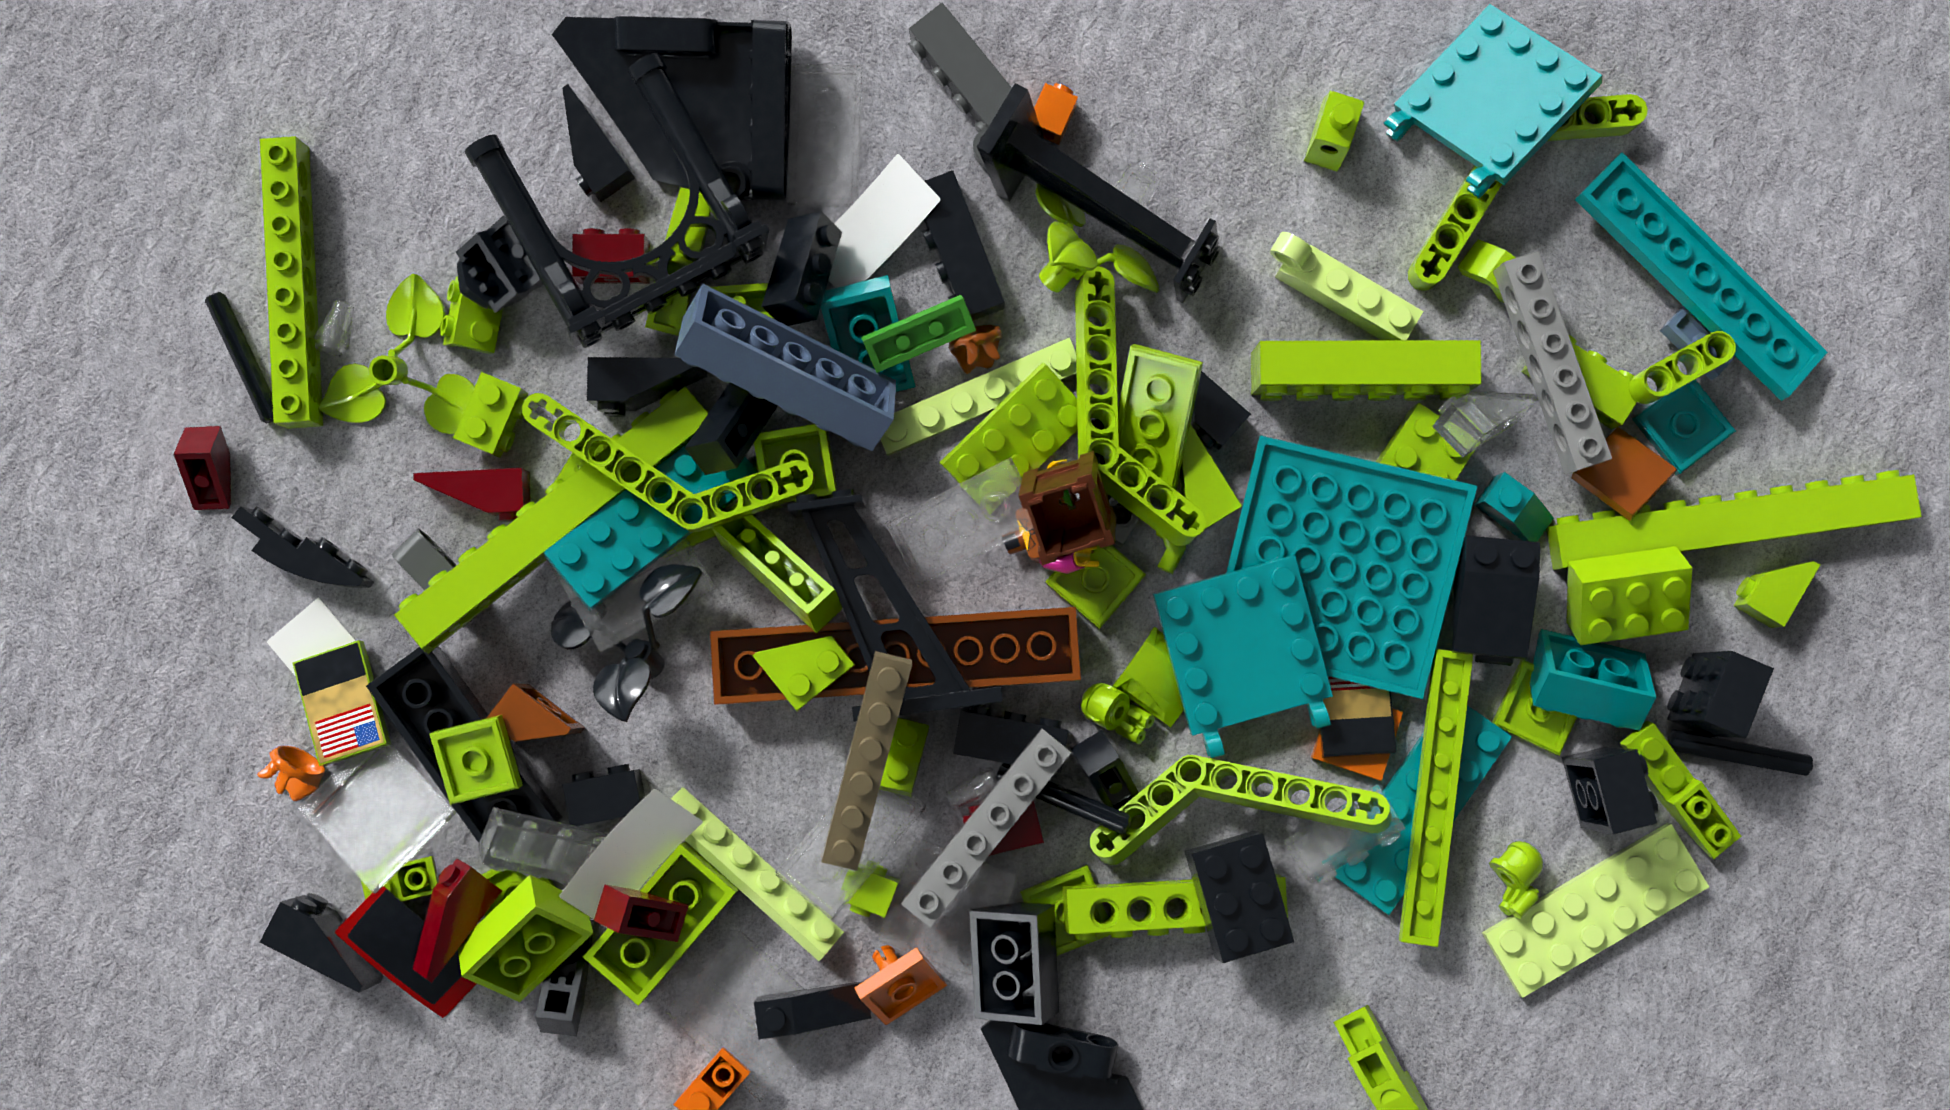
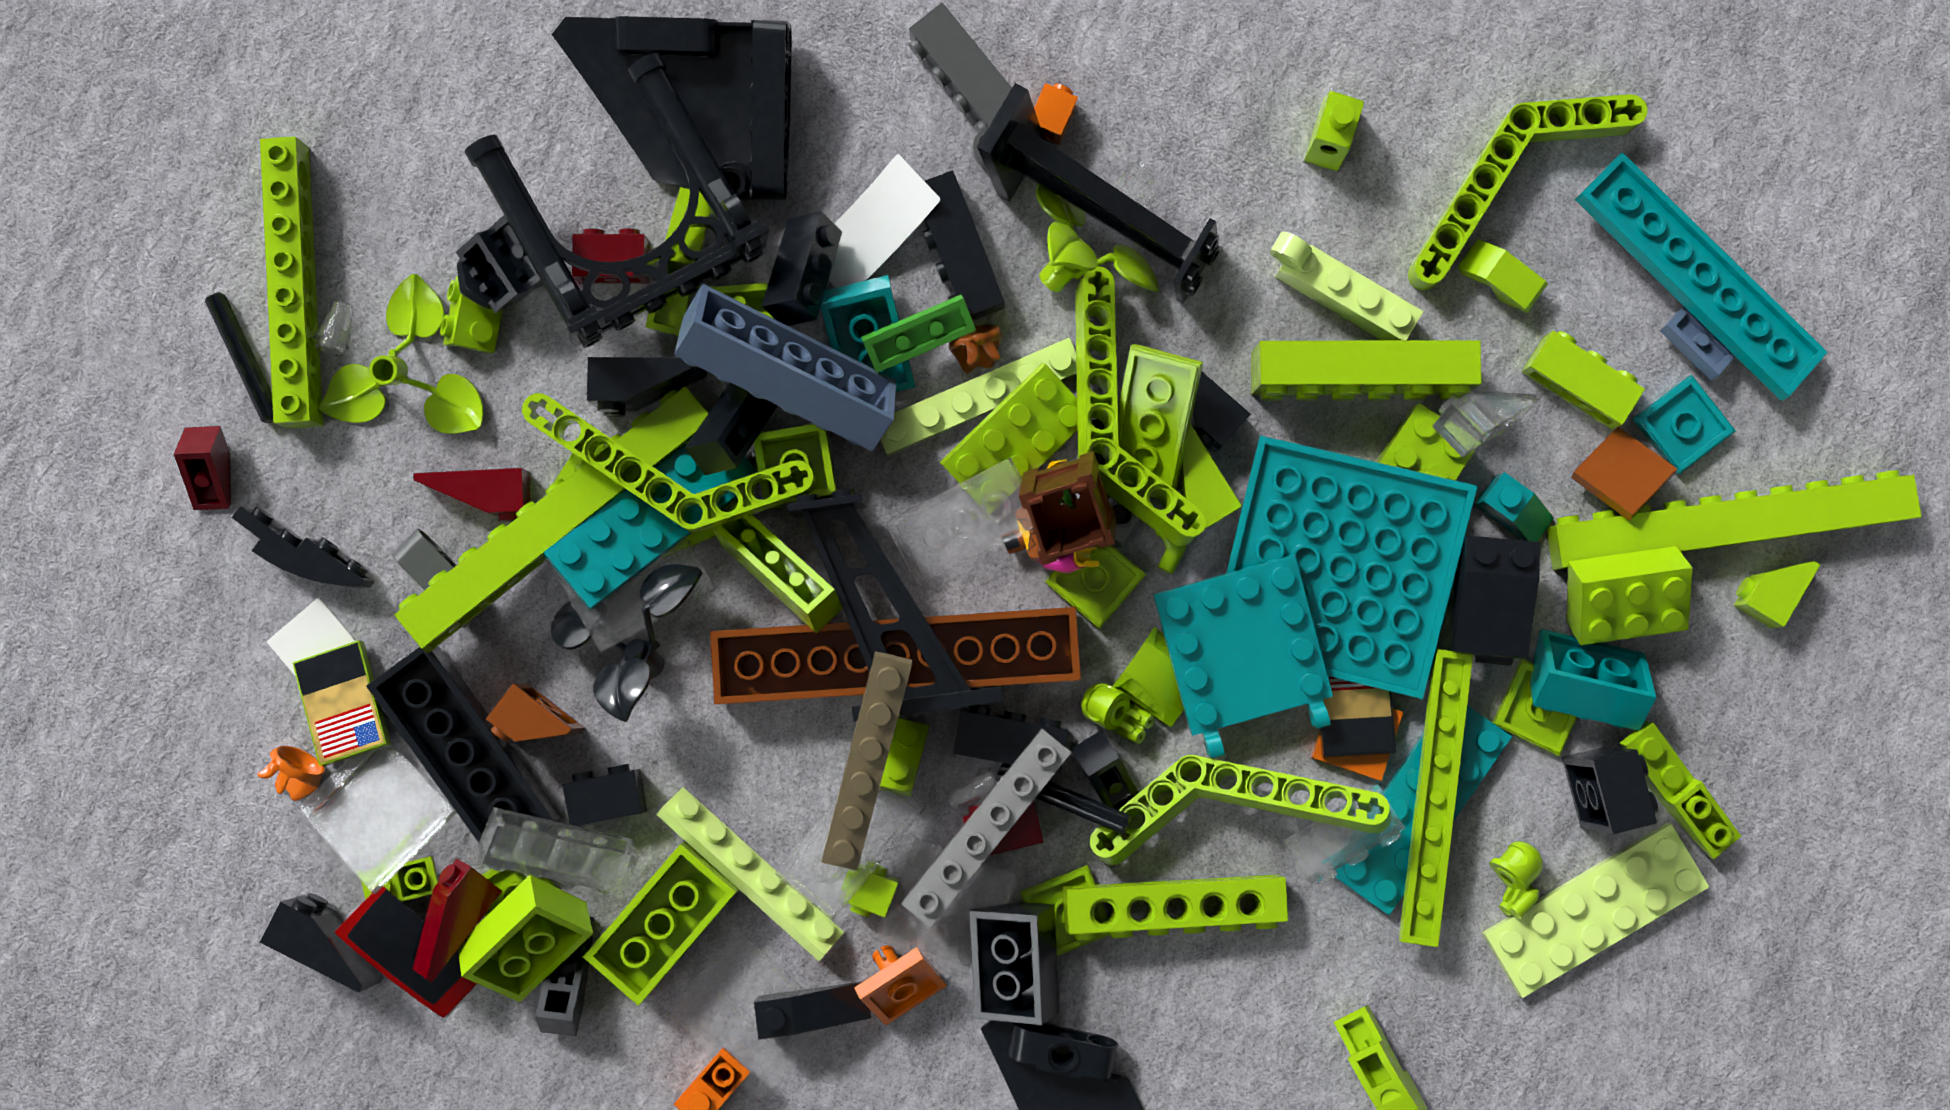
(476, 759): lime tile -> none
(491, 415): lime bracket -> none
(593, 154): black slope -> none
(631, 850): white sticker -> none
(640, 913): dark red slope -> none
(804, 668): lime wing -> none
(825, 135): clear tile -> none
(1239, 896): black brick -> none
(1495, 97): plate -> none
(1552, 363): light grey brick -> none
(1697, 363): lime beam -> none
(1719, 693): black brick -> none
(1740, 753): black axle -> none

